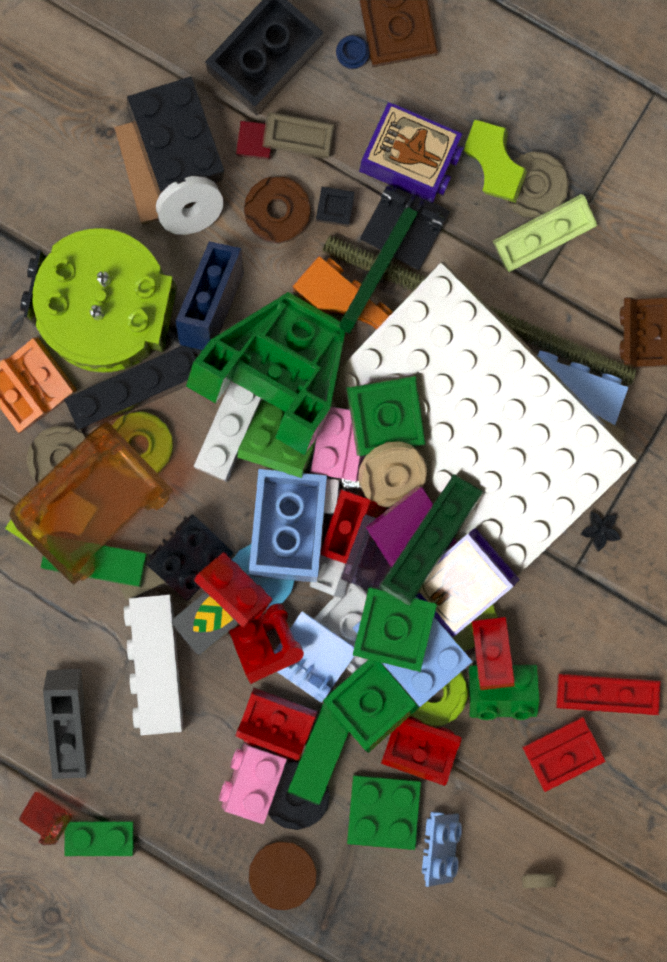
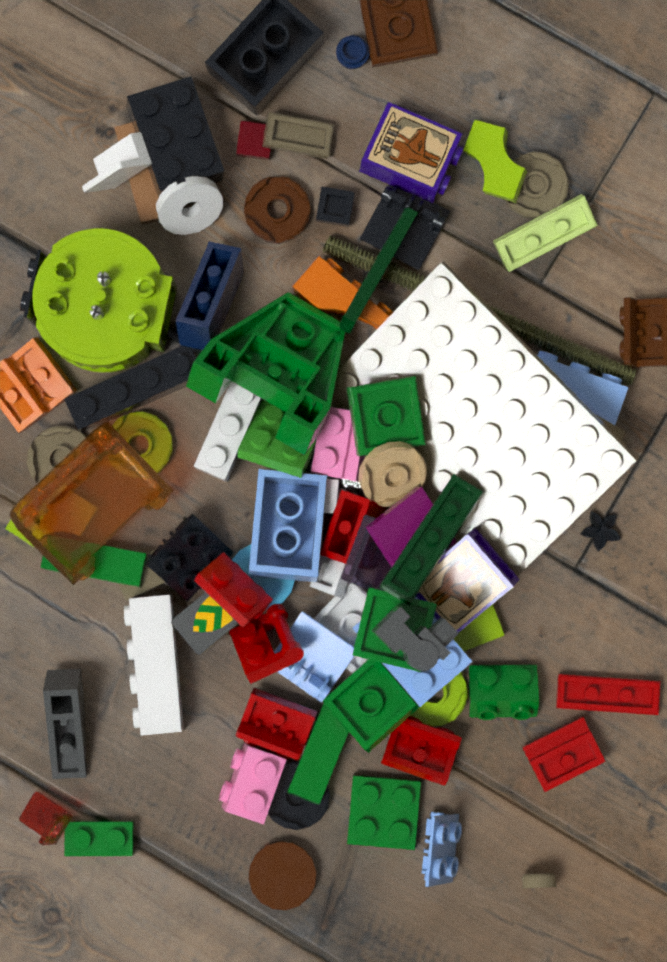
(119, 163): none -> white panel
(419, 648): none -> dark grey hips
(493, 653): red plate -> none

